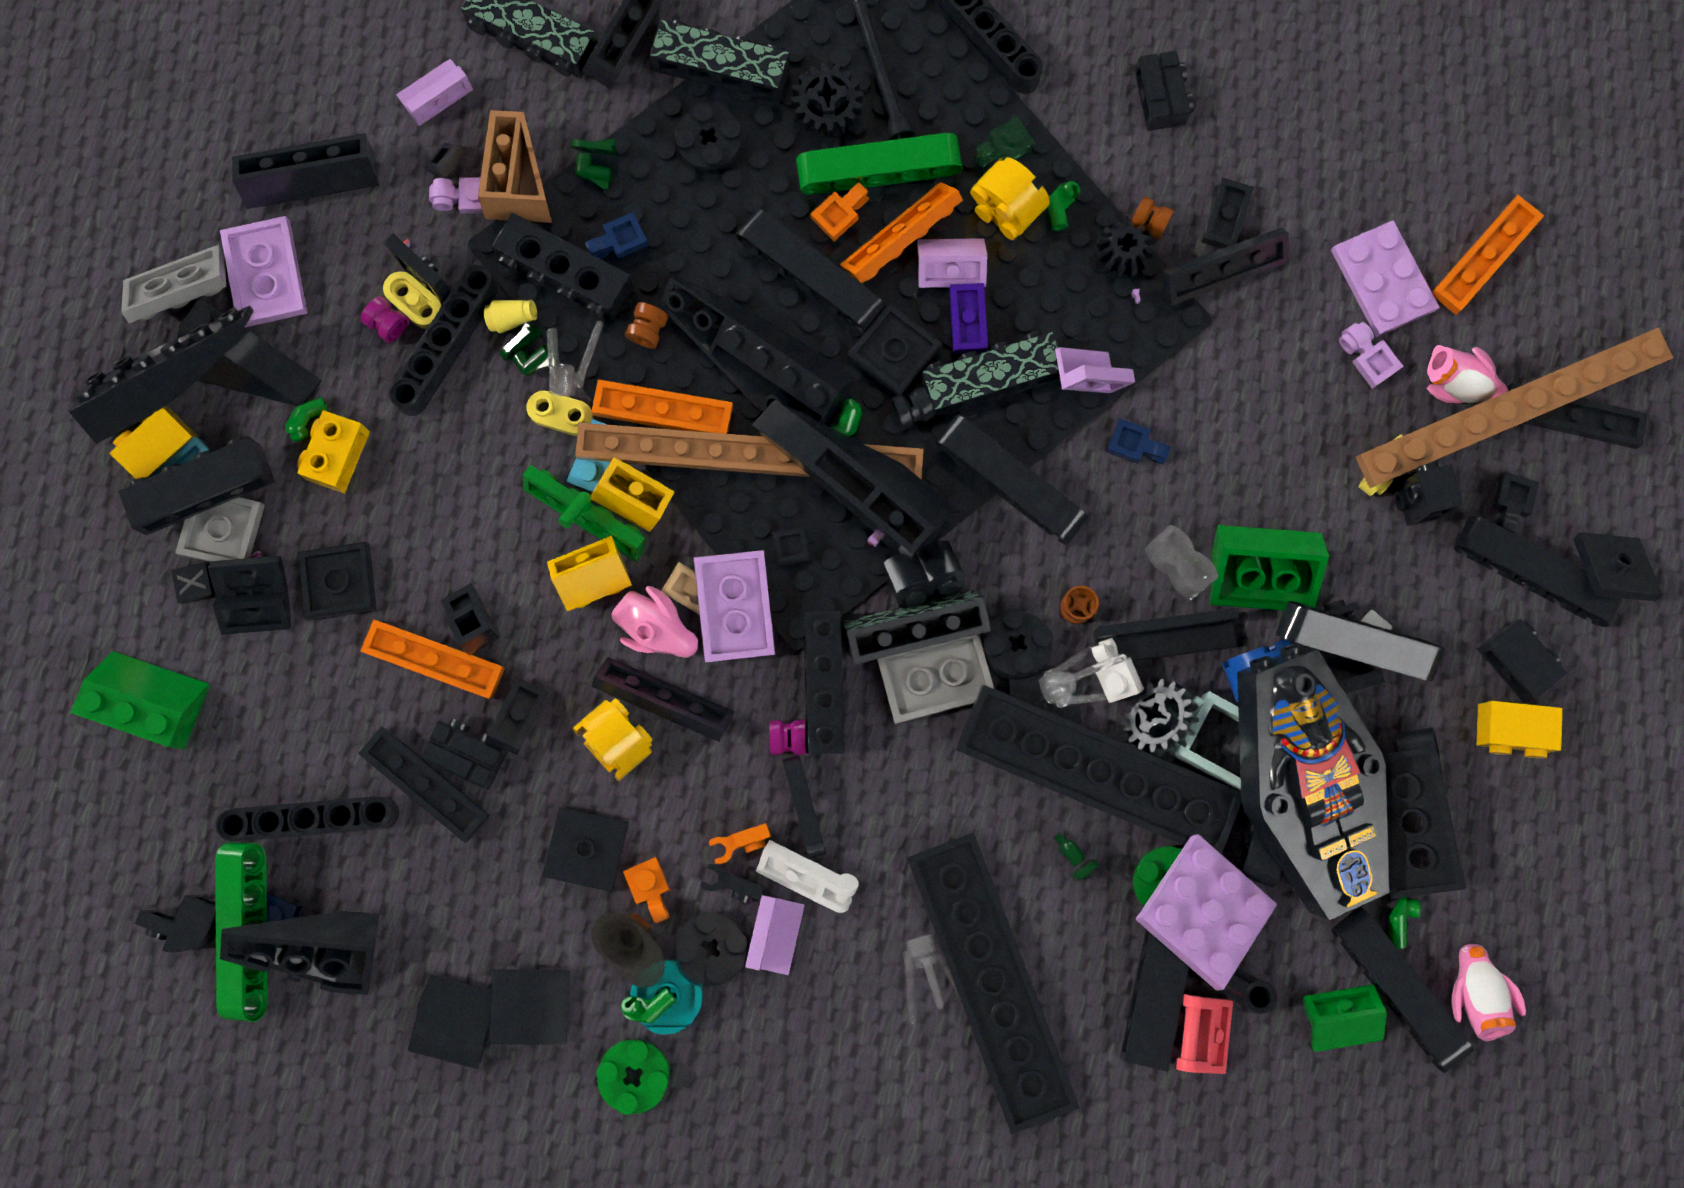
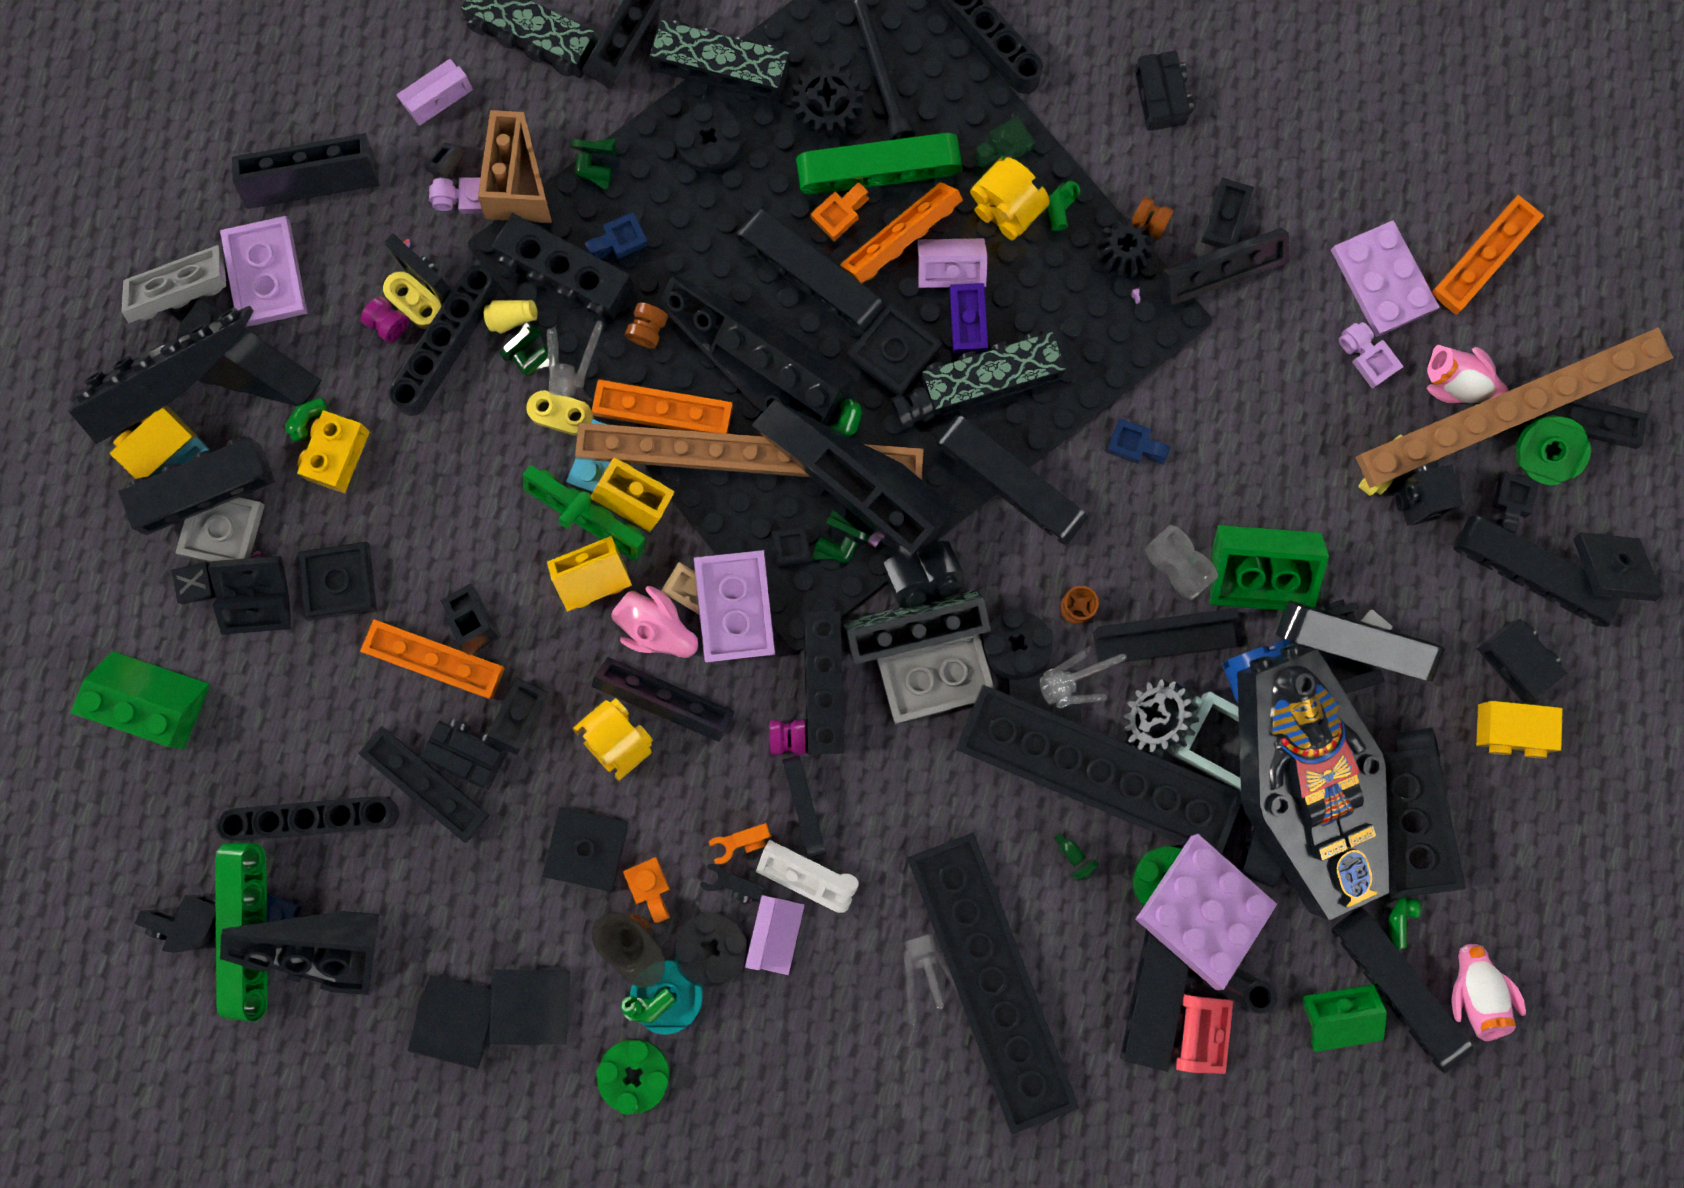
(830, 550): none -> dark green piece
(1090, 371): lavender panel -> none
(1120, 679): white plate -> none
(1542, 432): none -> green plate

